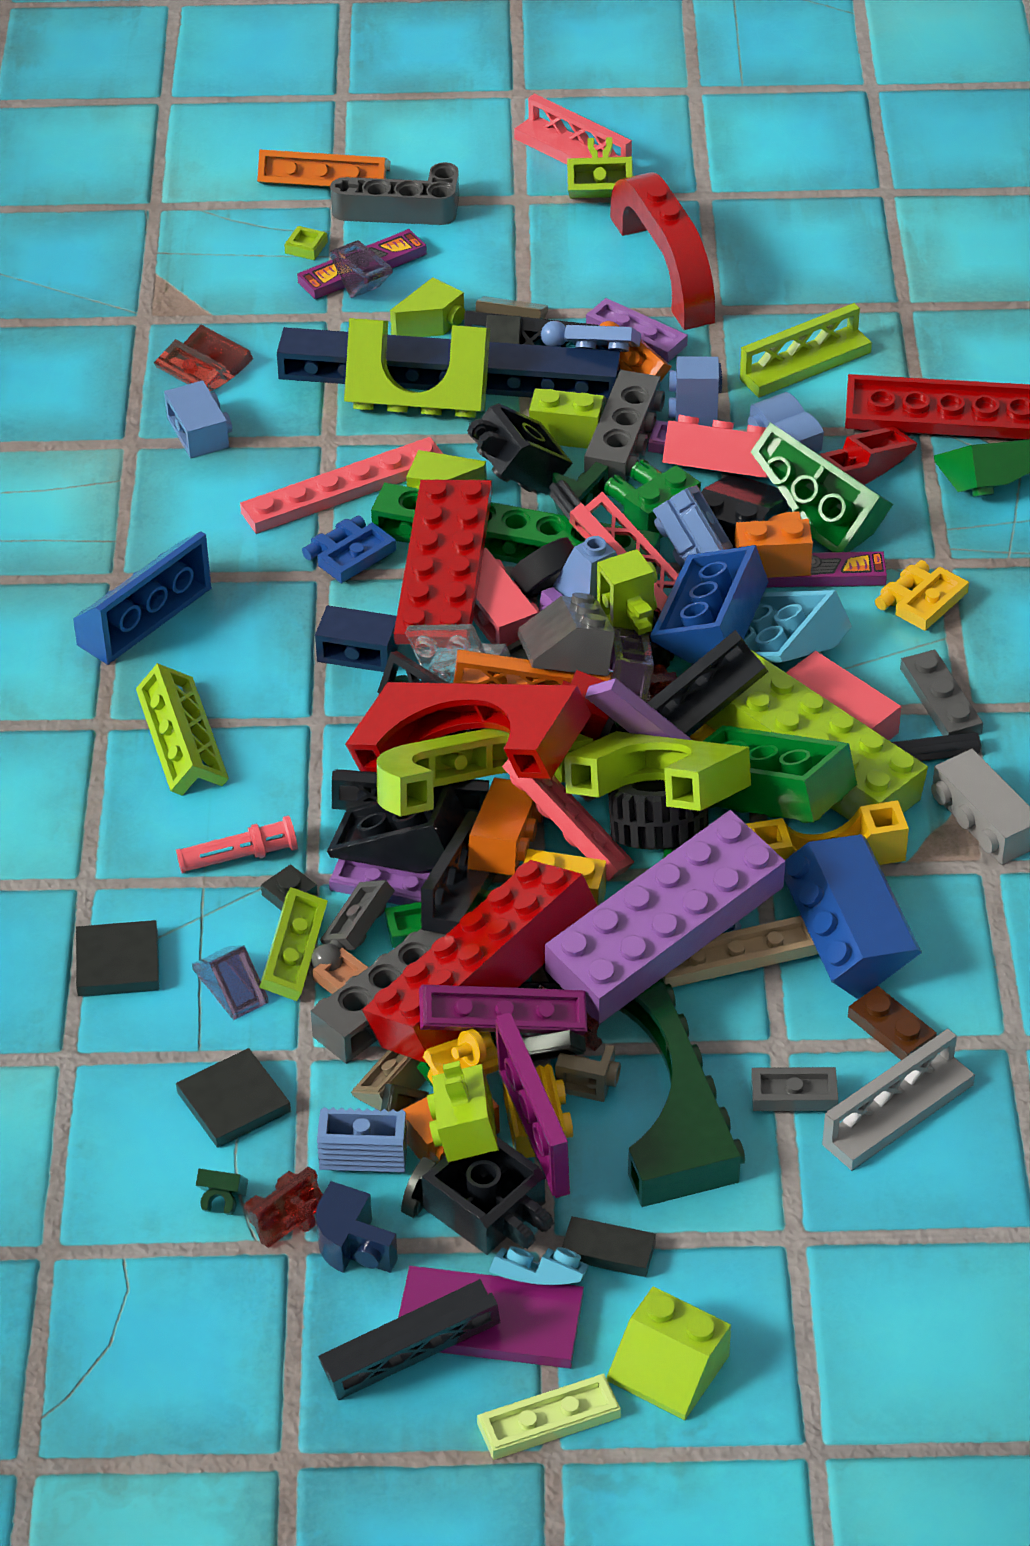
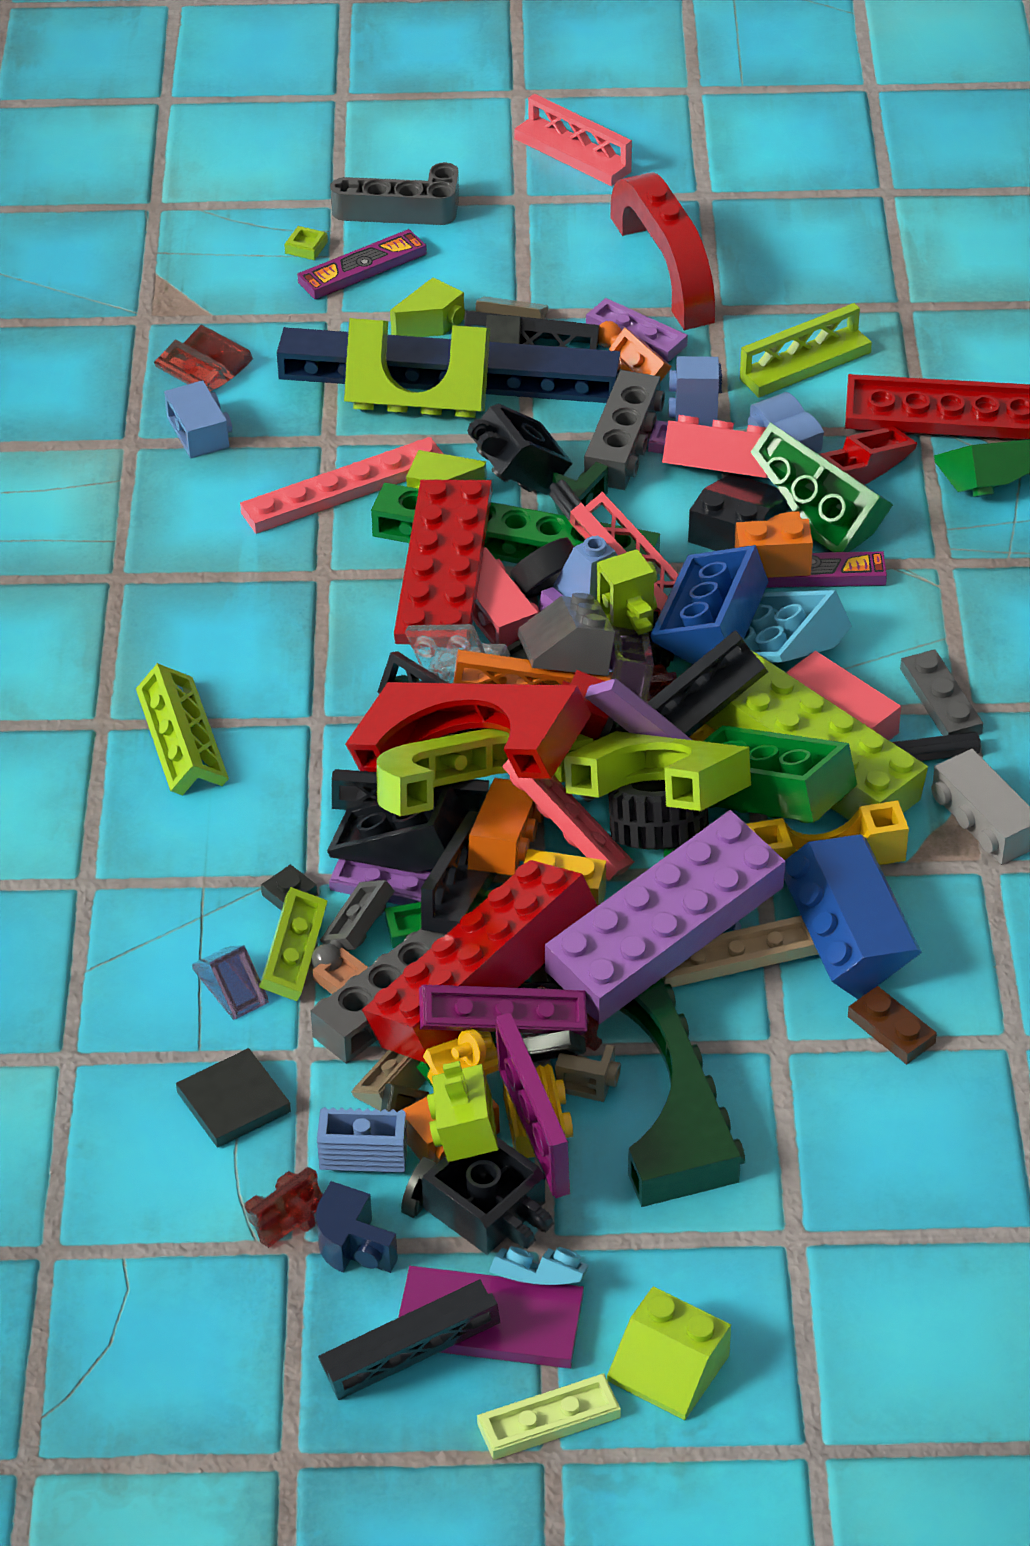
(117, 958): pearl dark grey tile -> none
(145, 600): blue slope -> none
(190, 858): coral pin -> none
(220, 1184): dark green tile -> none
(316, 168): orange fence -> none
(350, 548): blue plate -> none
(355, 638): dark blue brick -> none
(359, 268): clear purple slope -> none
(568, 415): lime slope -> none
(588, 337): medium blue plate -> none
(595, 175): lime brick -> none
(610, 1246): pearl dark grey tile -> none
(655, 490): green brick -> none
(690, 525): medium blue brick -> none
(794, 1088): dark grey plate -> none
(896, 1101): light grey fence -> none
(930, 597): yellow plate -> none

